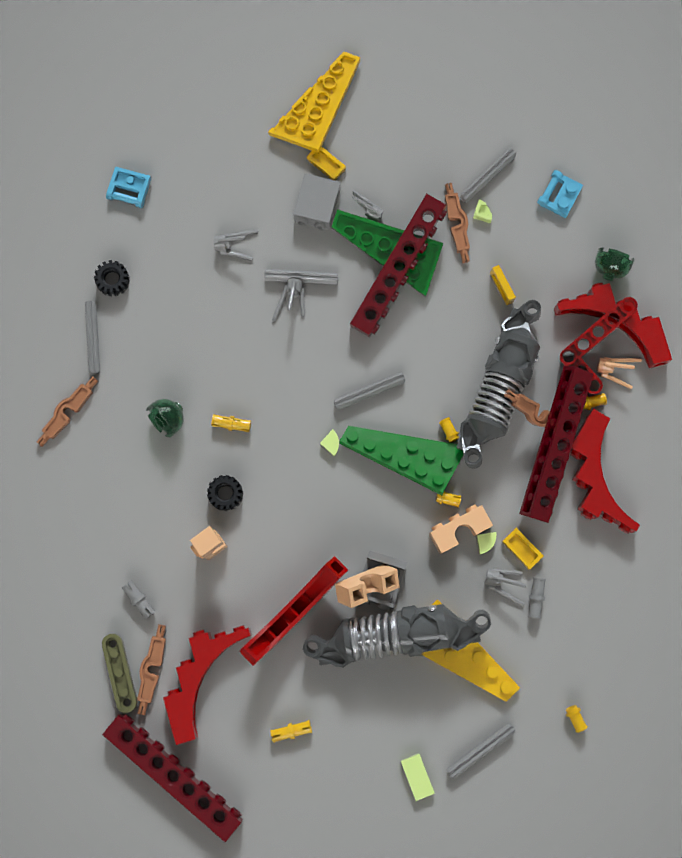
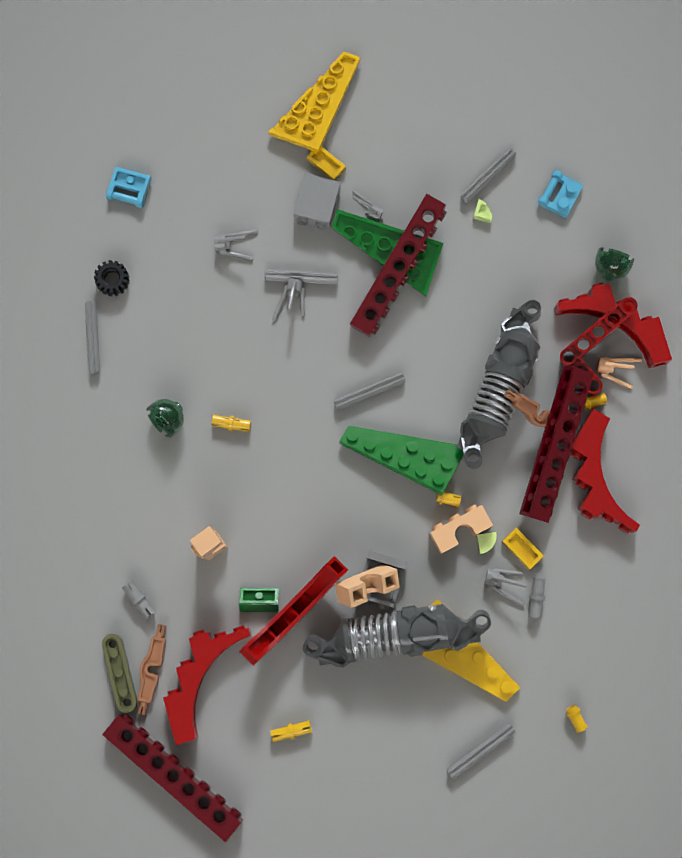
(60, 419): nougat piece -> none
(216, 485): black tyre -> none
(259, 600): none -> green slope
(331, 443): yellowish green tile -> none
(417, 777): yellowish green tile -> none
(449, 430): yellow pin -> none
(458, 232): nougat piece -> none
(502, 285): yellow tile -> none

